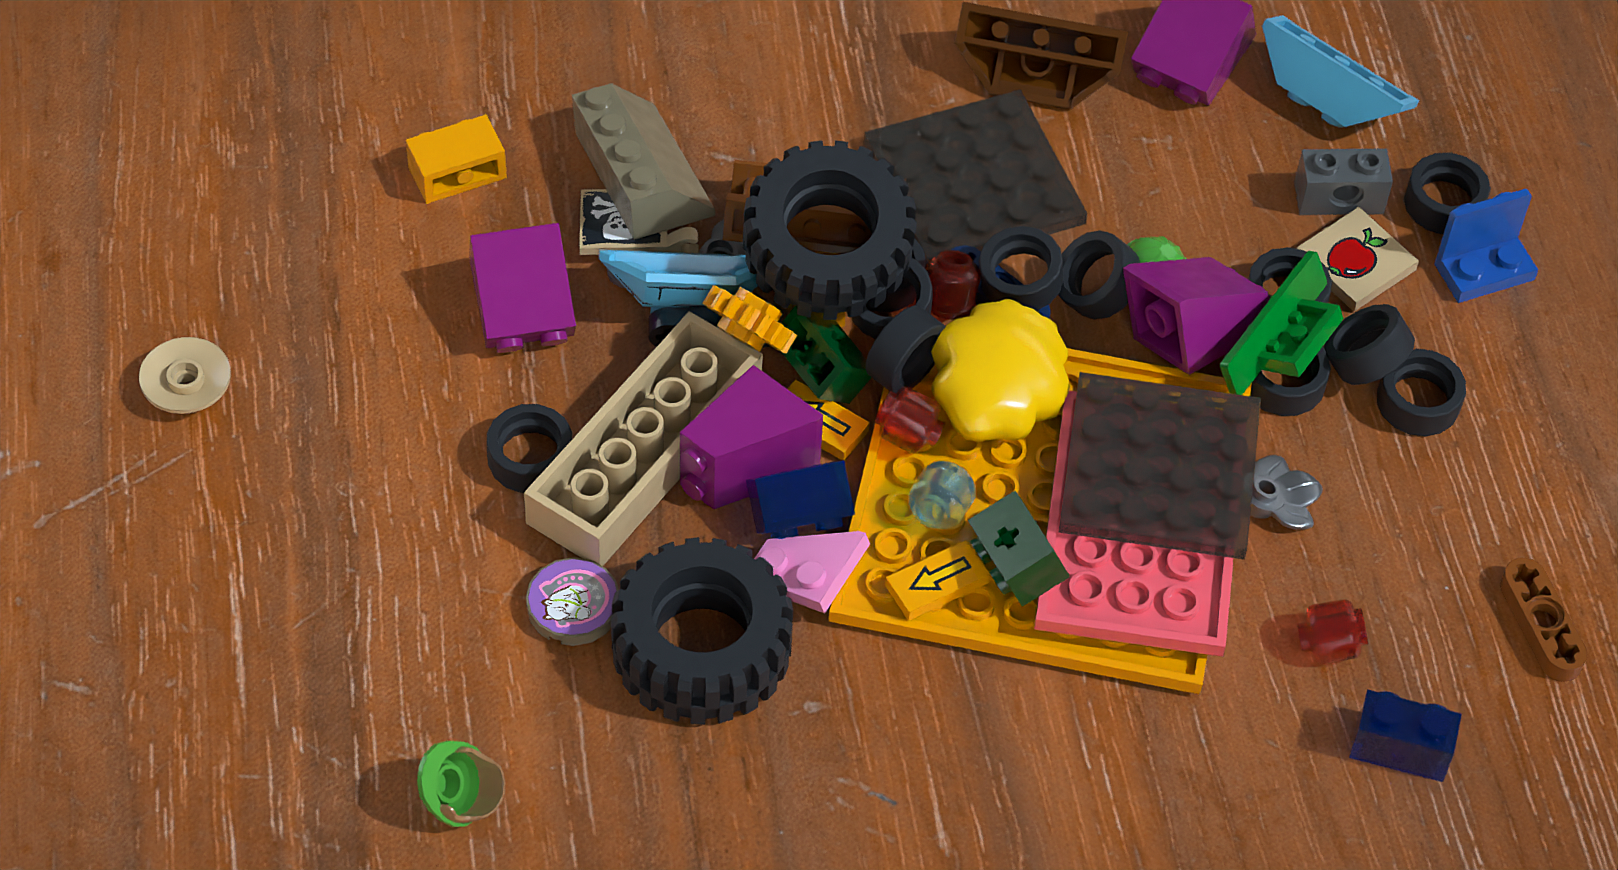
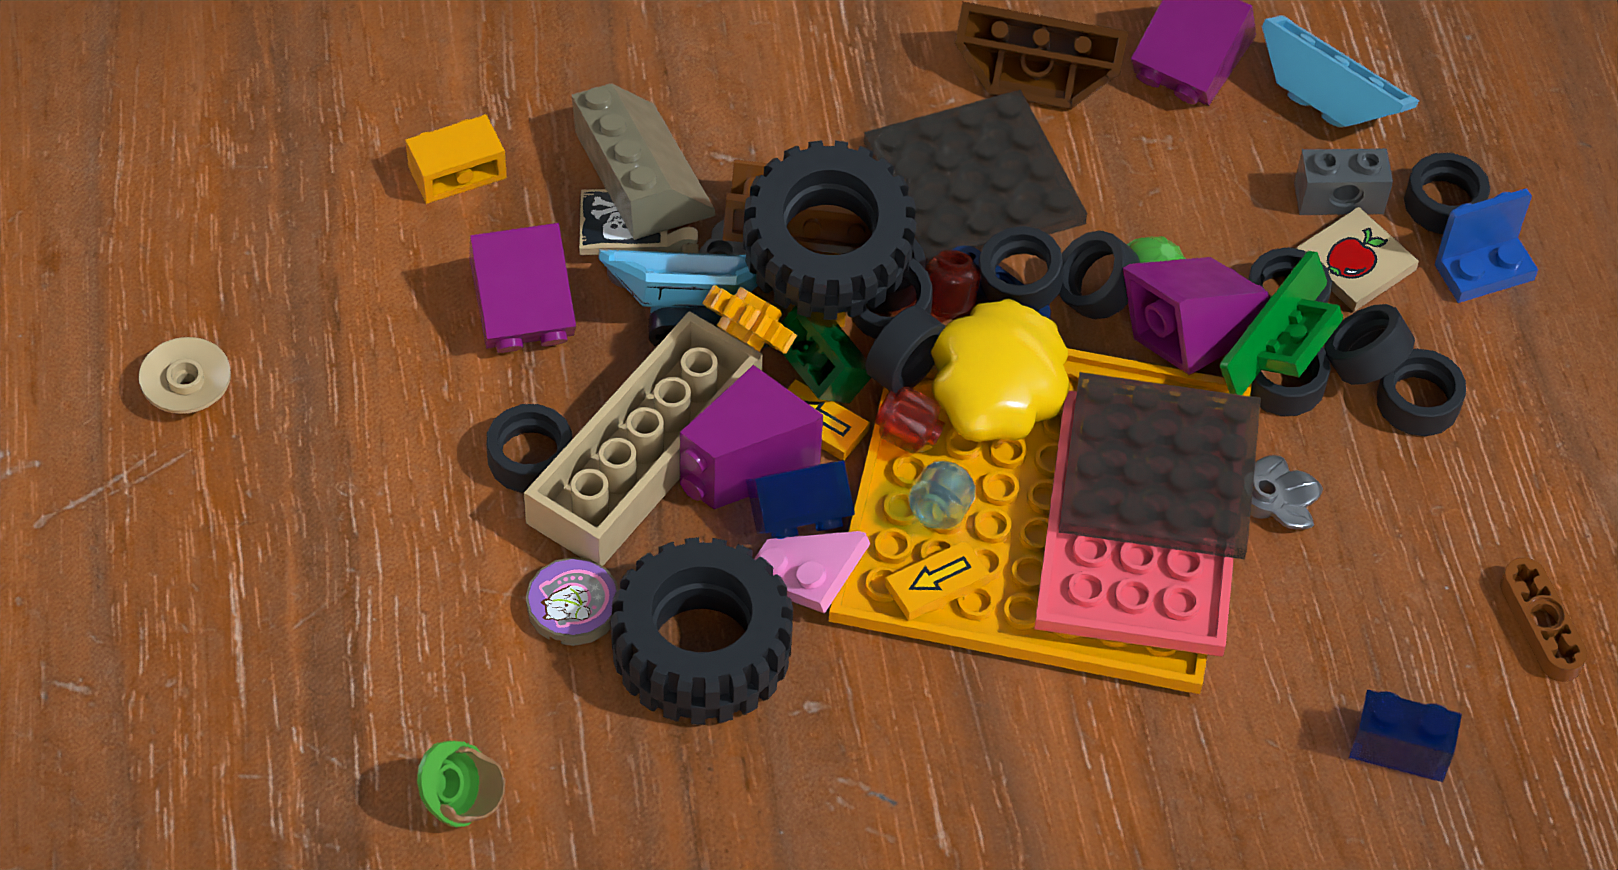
(1018, 549): dark green brick -> none
(1333, 631): clear red head -> none

